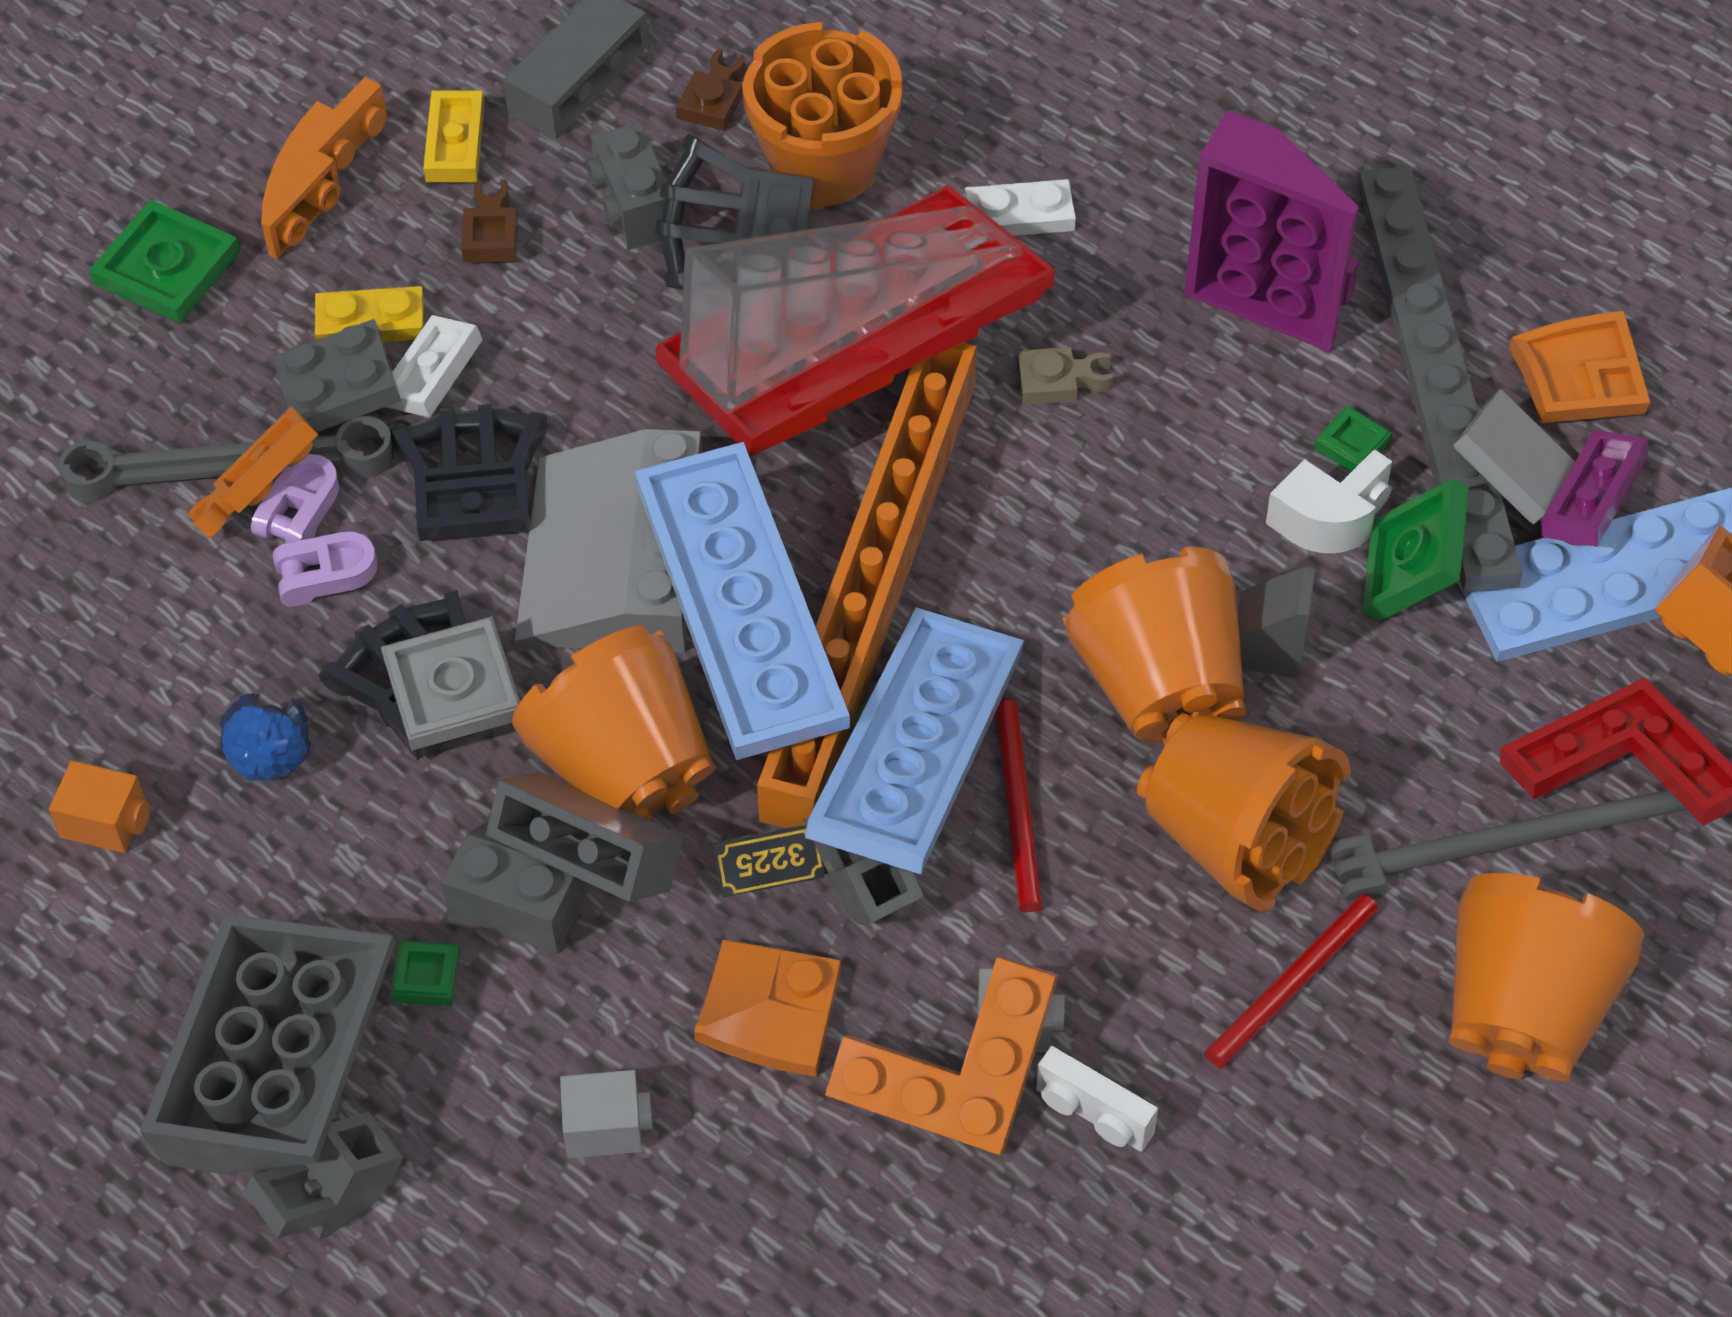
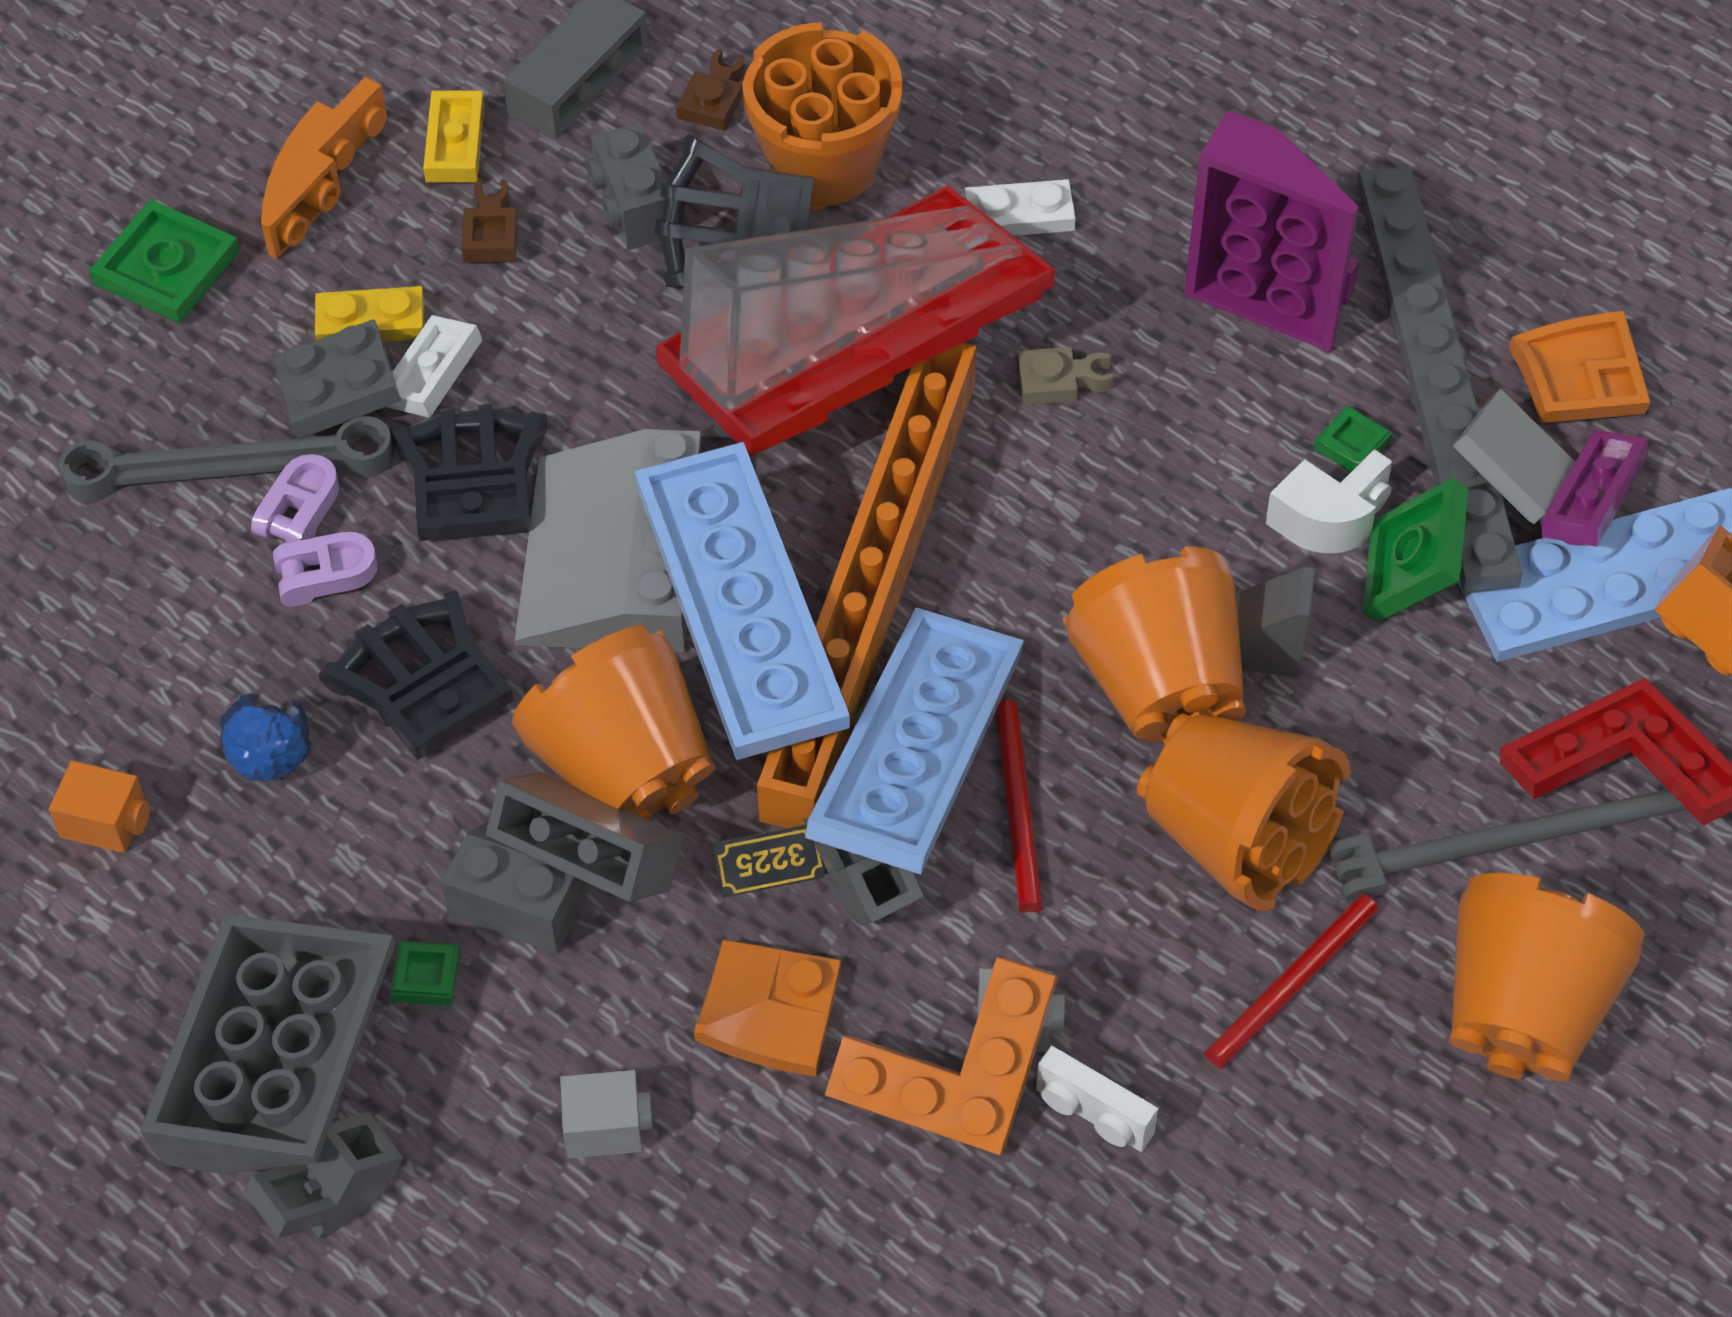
(252, 473): orange plate -> none
(451, 683): light grey tile -> none

